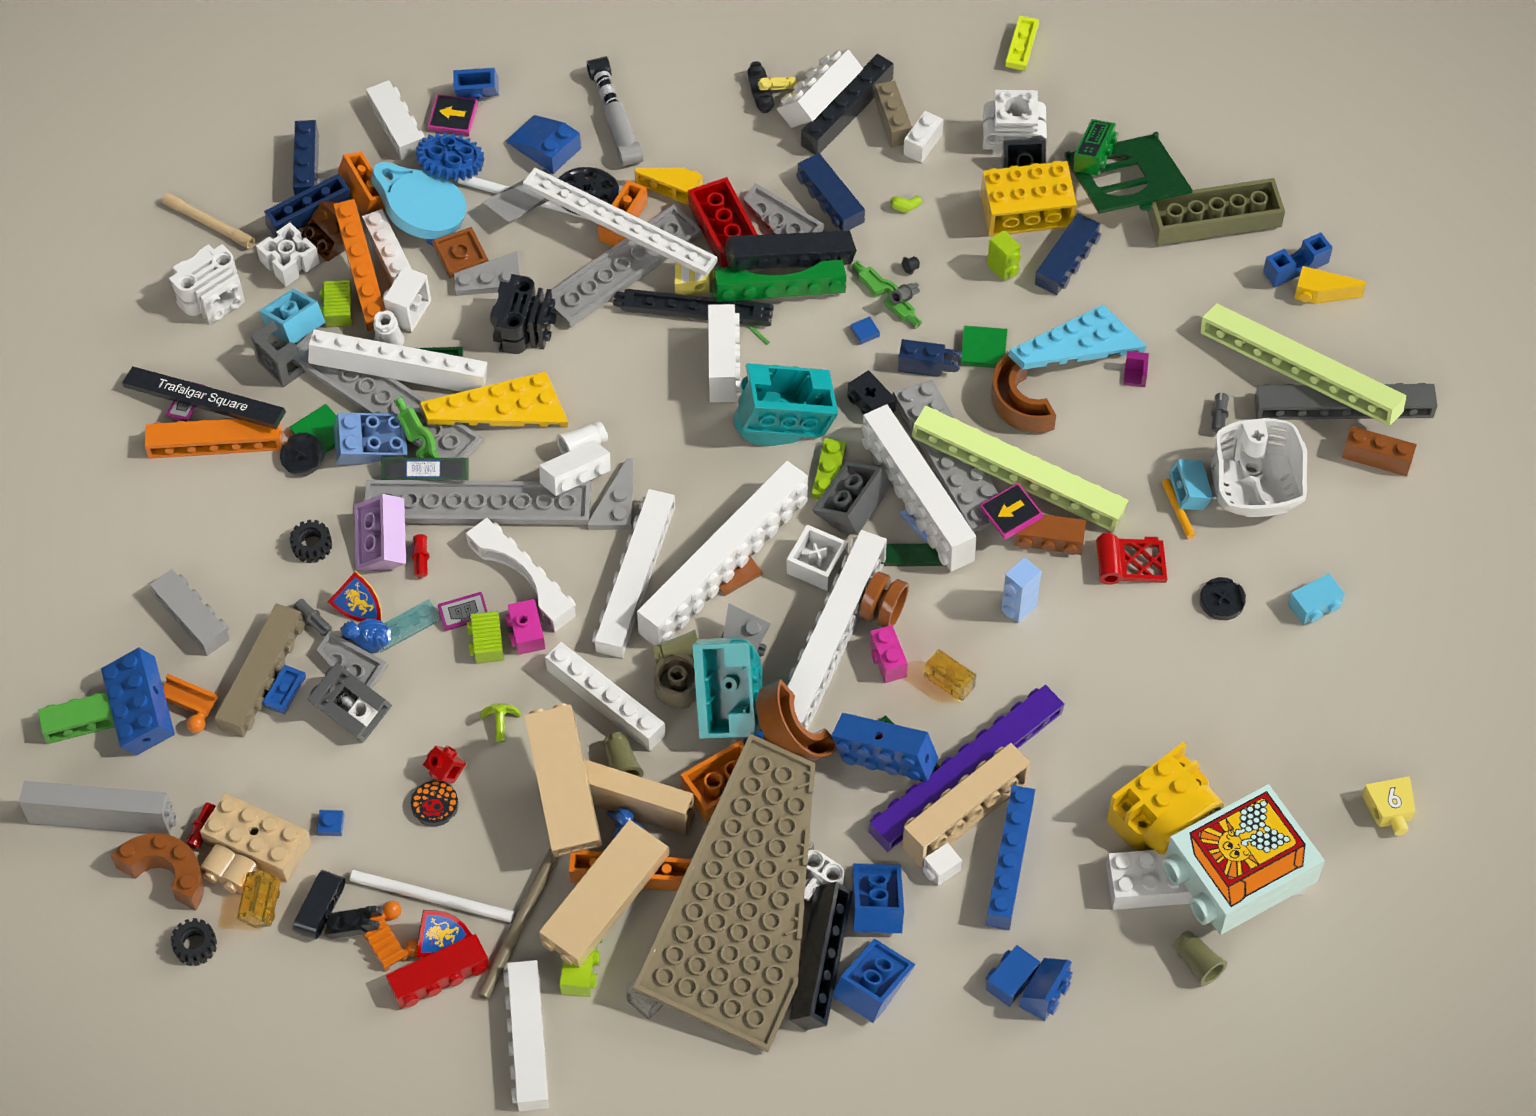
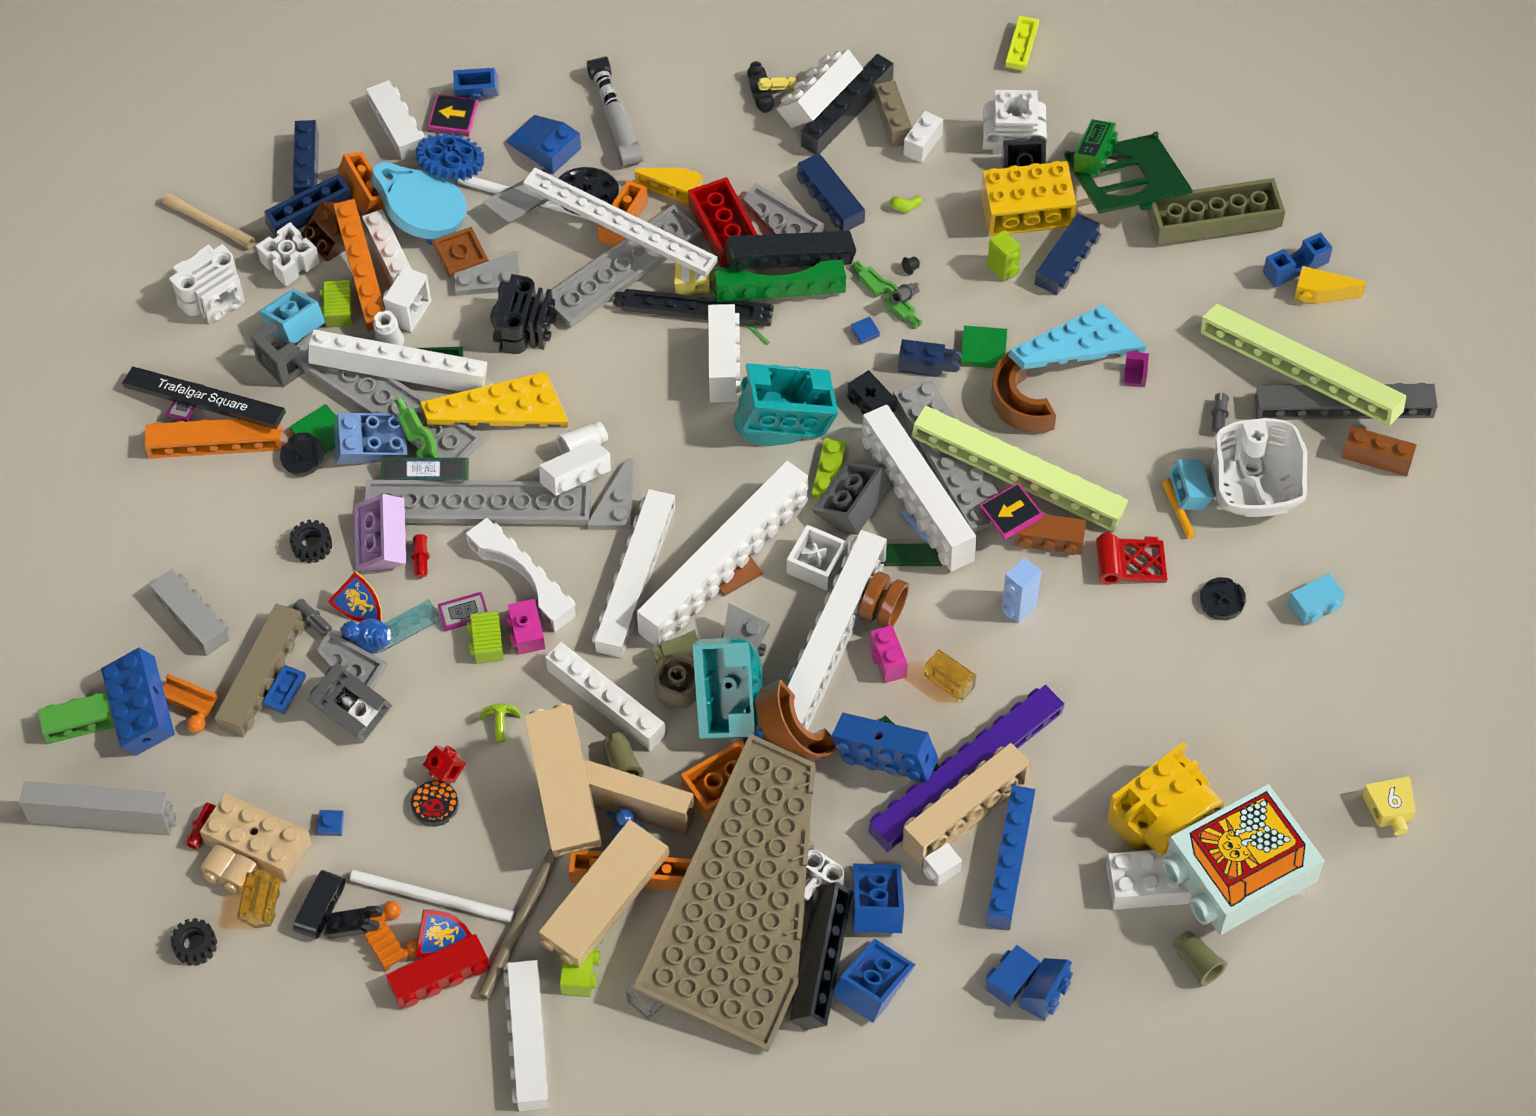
(165, 852): dark orange brick -> none

